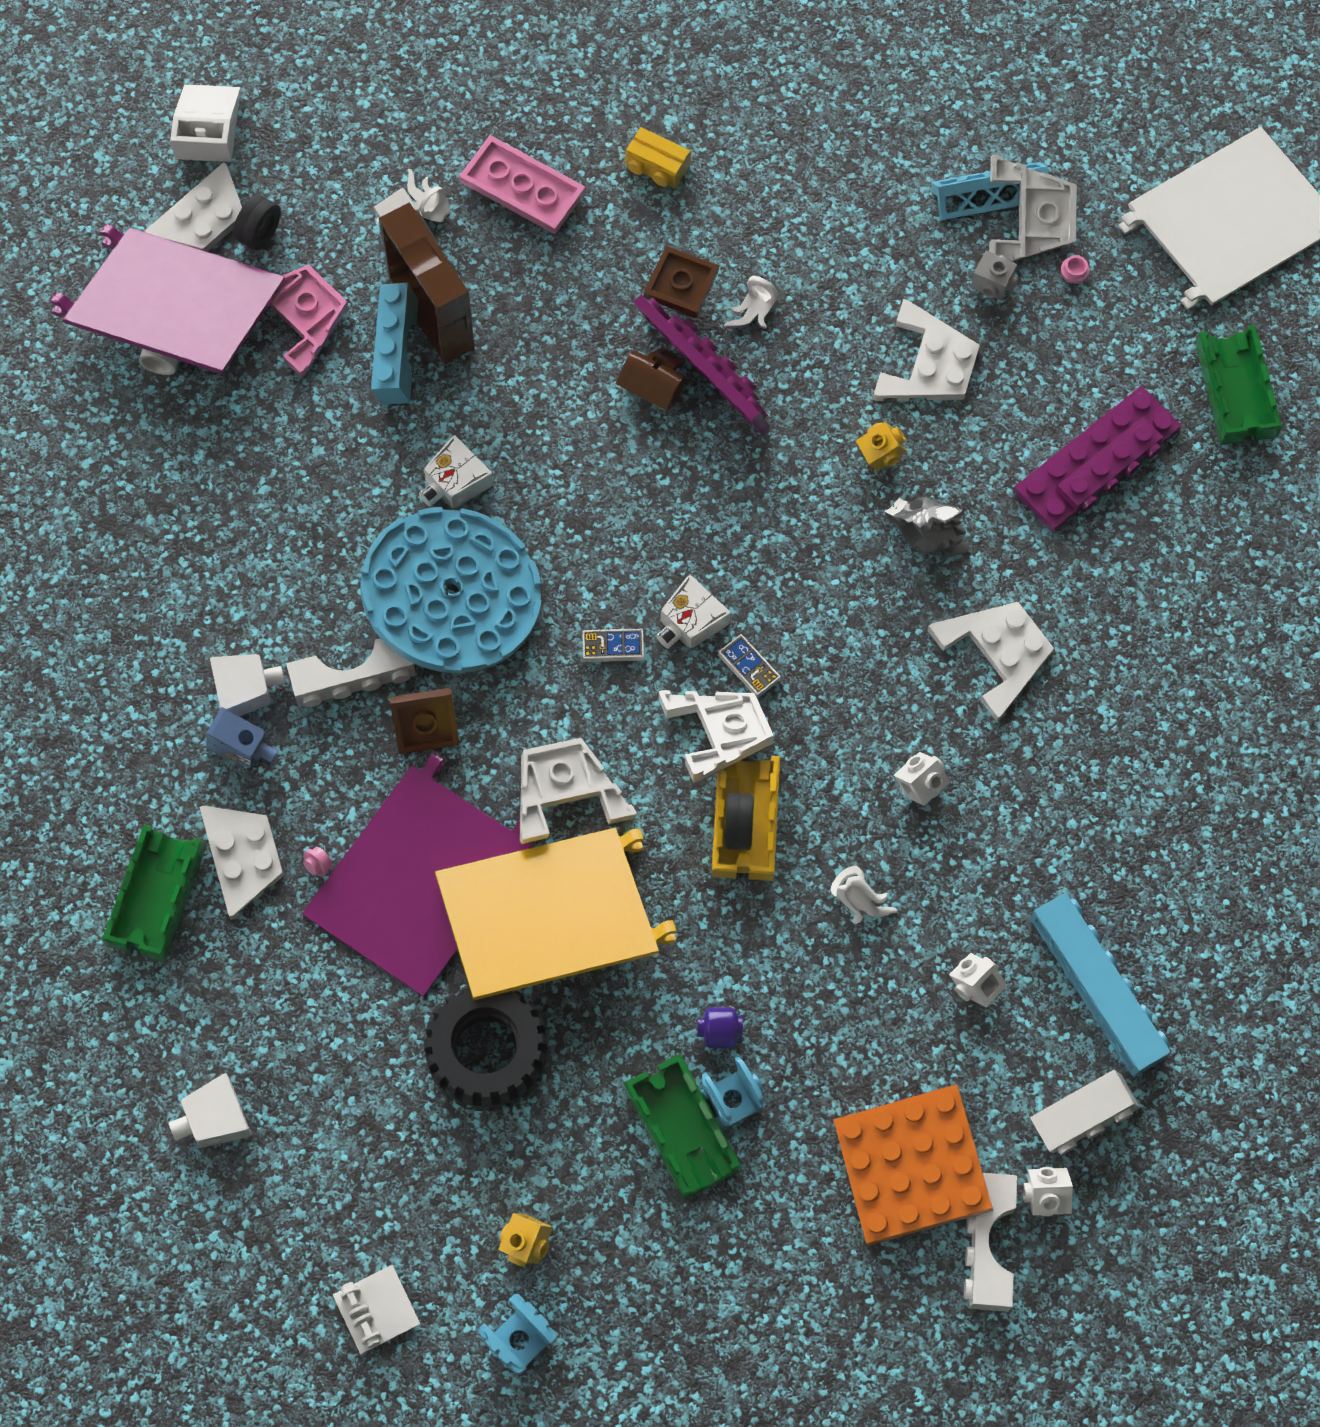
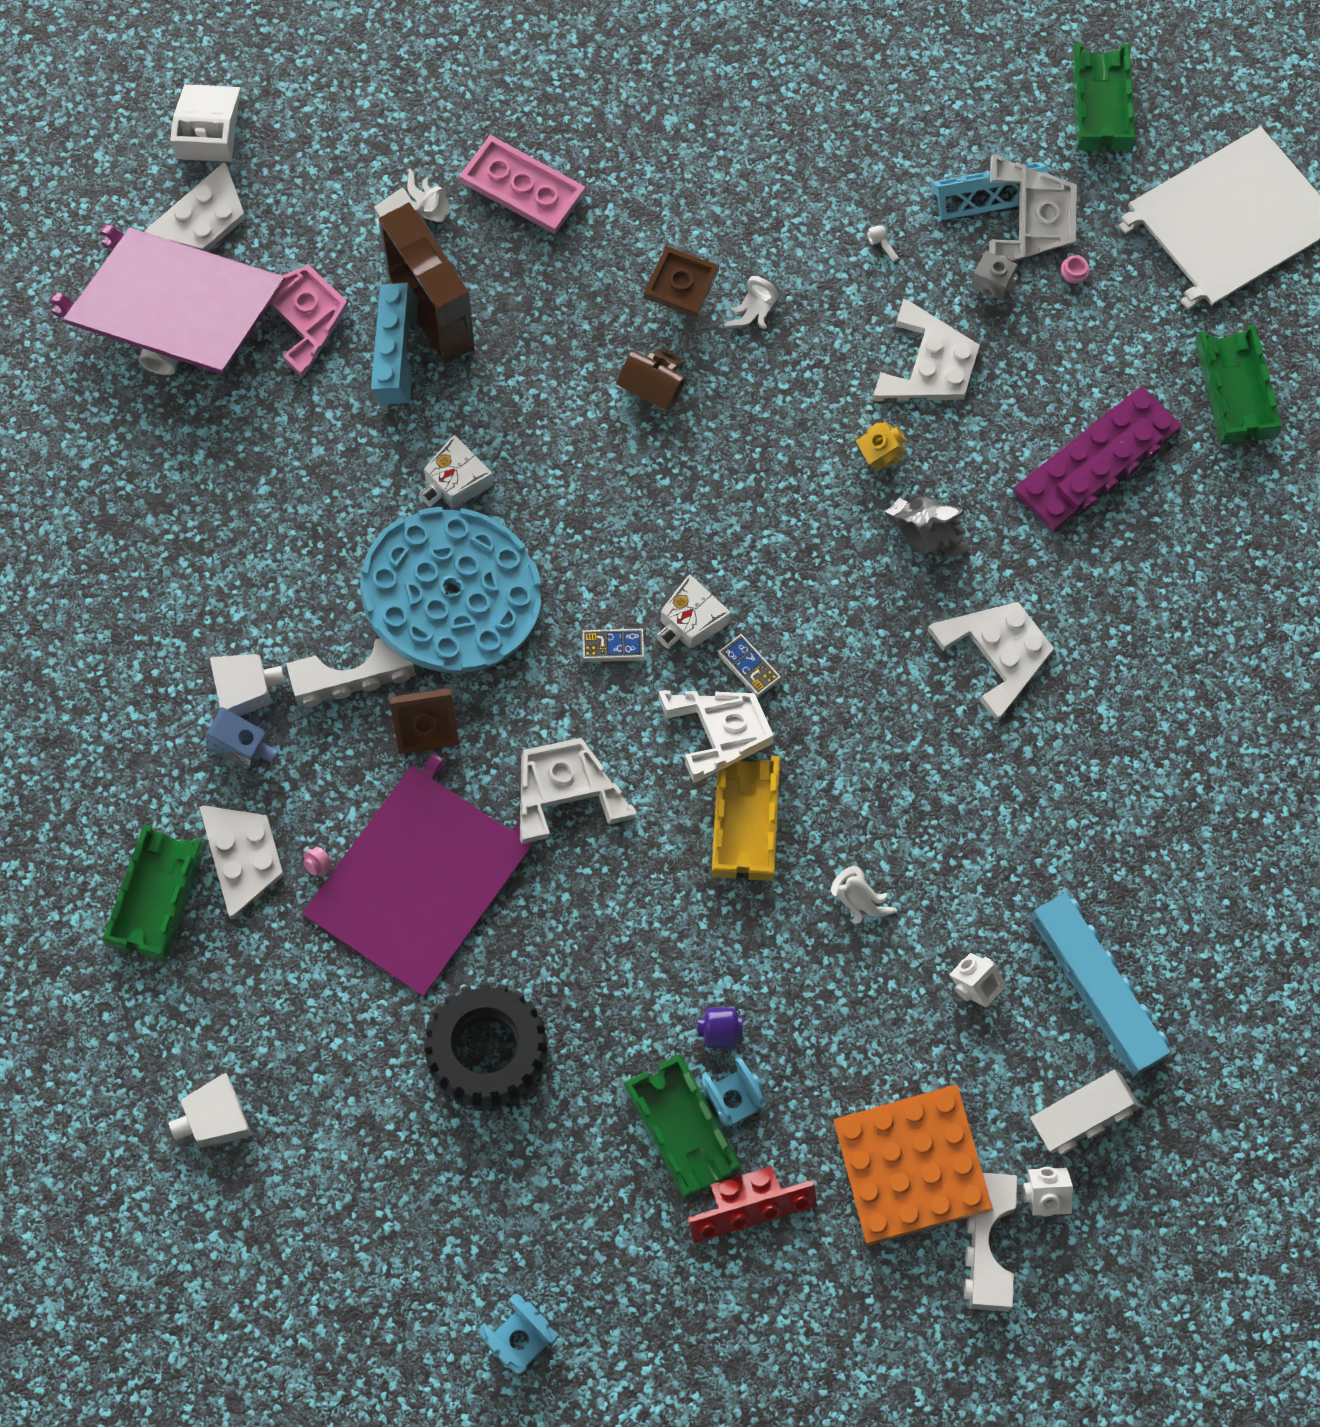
(257, 222): black tyre -> none
(376, 1309): white hinge -> none
(525, 1239): yellow brick -> none
(549, 912): yellow flag -> none
(657, 158): yellow brick -> none
(703, 357): magenta plate -> none
(739, 821): black tyre -> none
(748, 1202): none -> red bracket
(879, 235): none -> white hand
(922, 778): white brick -> none
(1103, 99): none -> green piece

